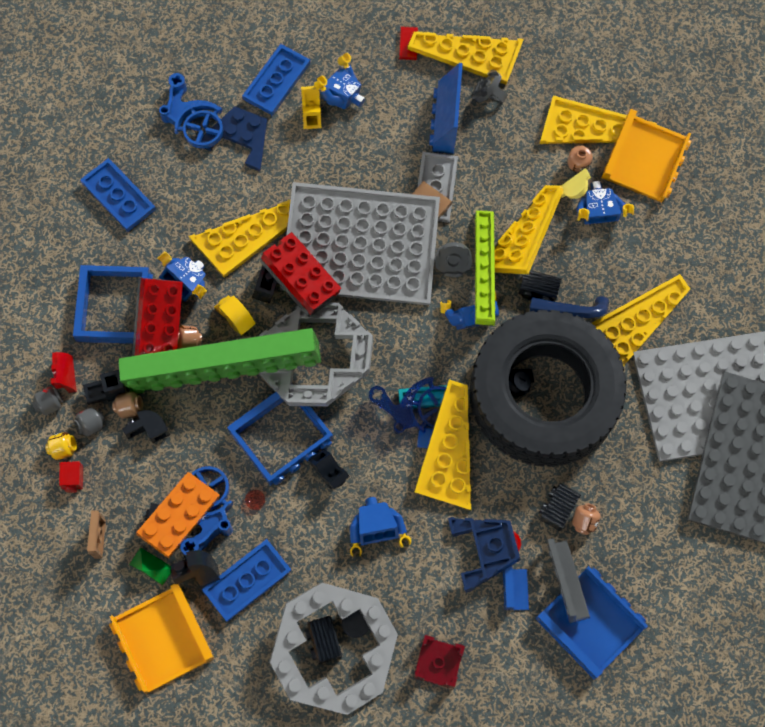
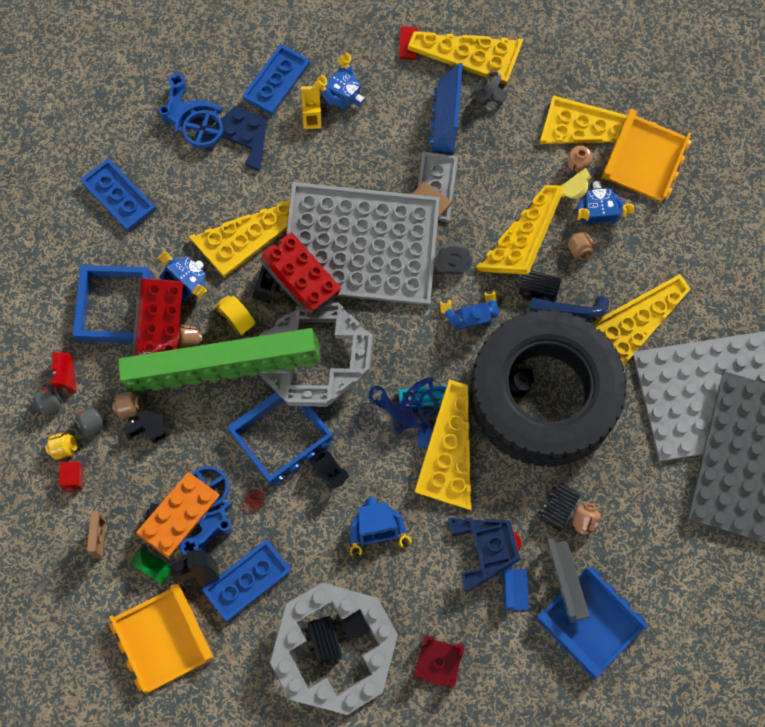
(104, 389): black brick -> none
(484, 268): lime tile -> none
(581, 246): none -> medium nougat head

